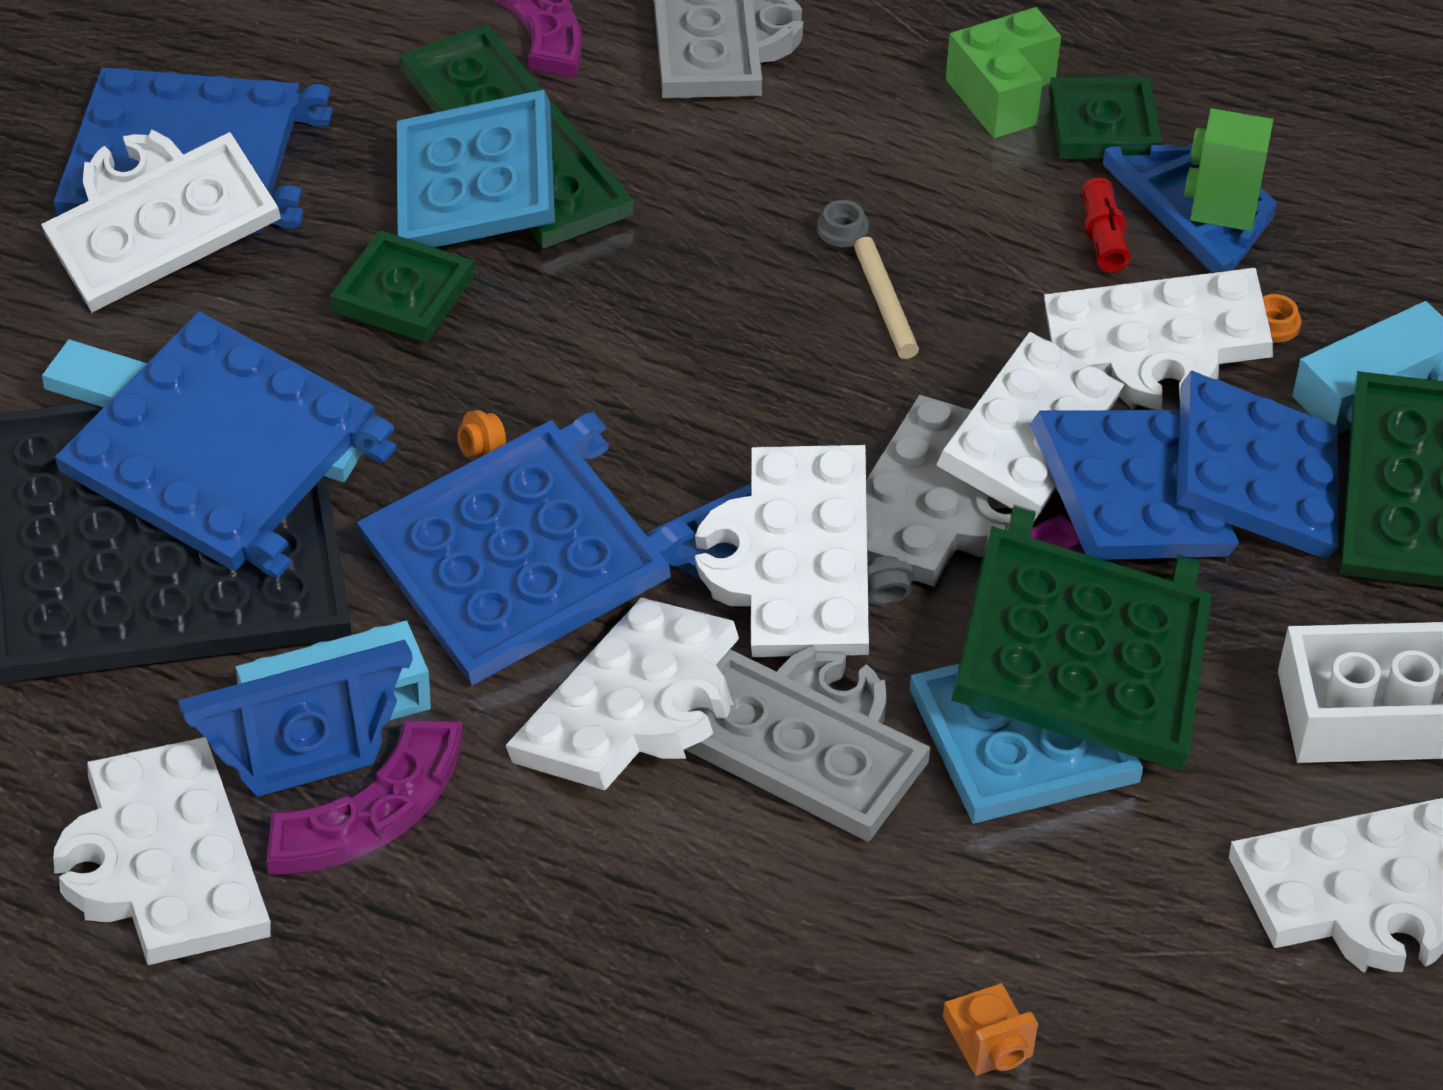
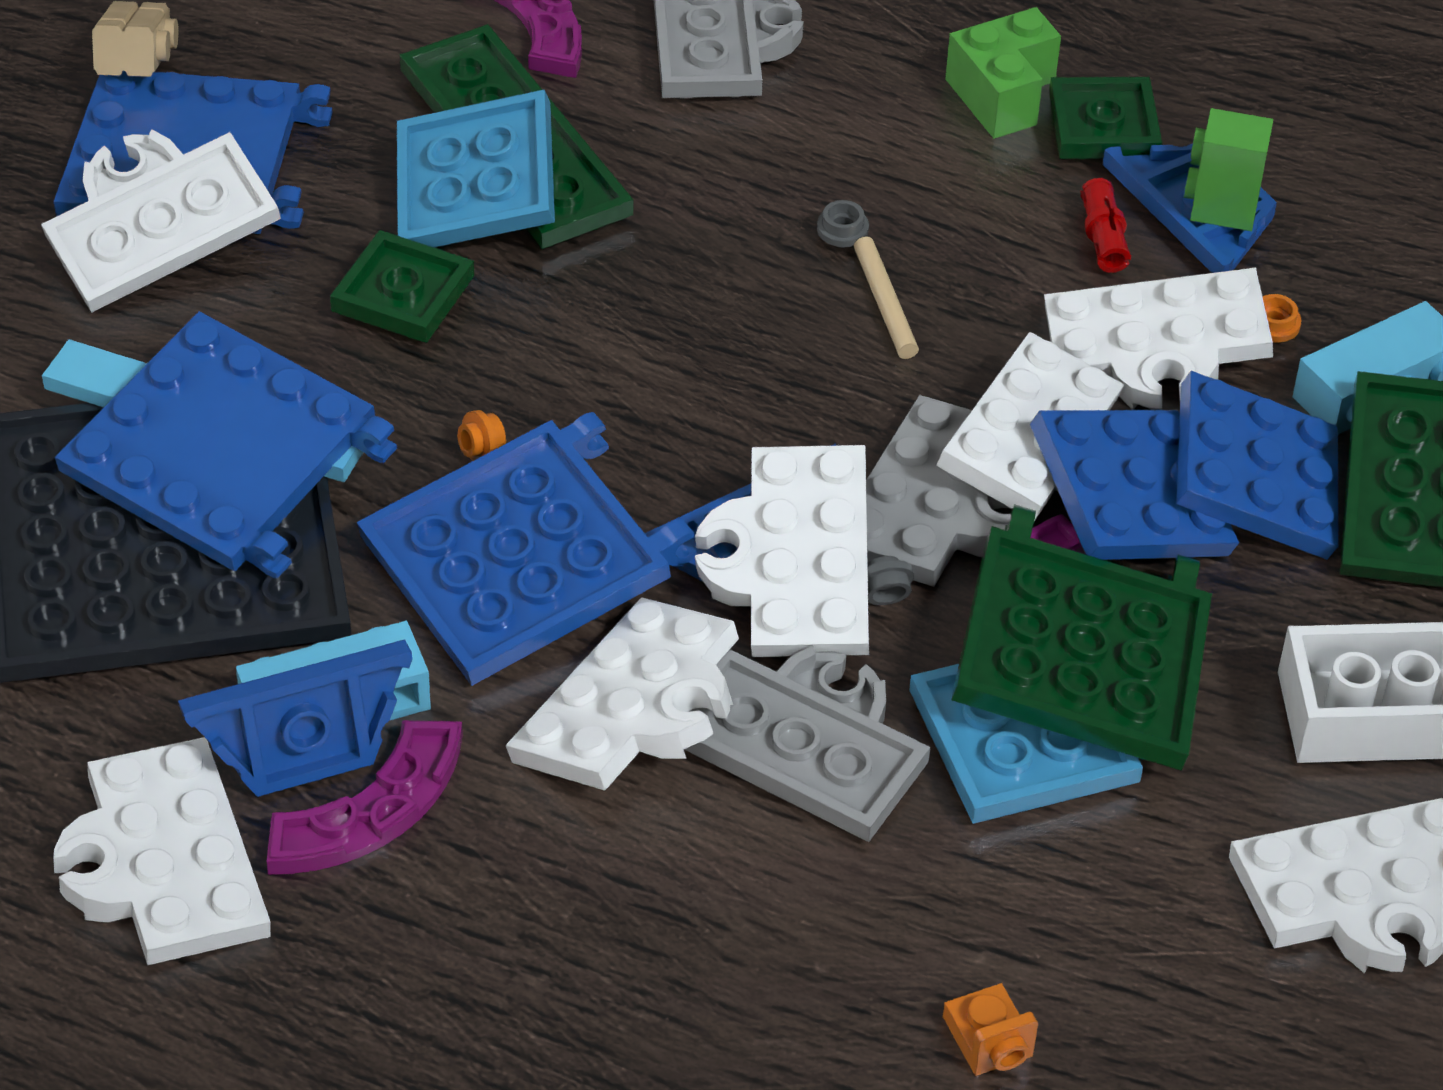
(133, 38): none -> tan brick

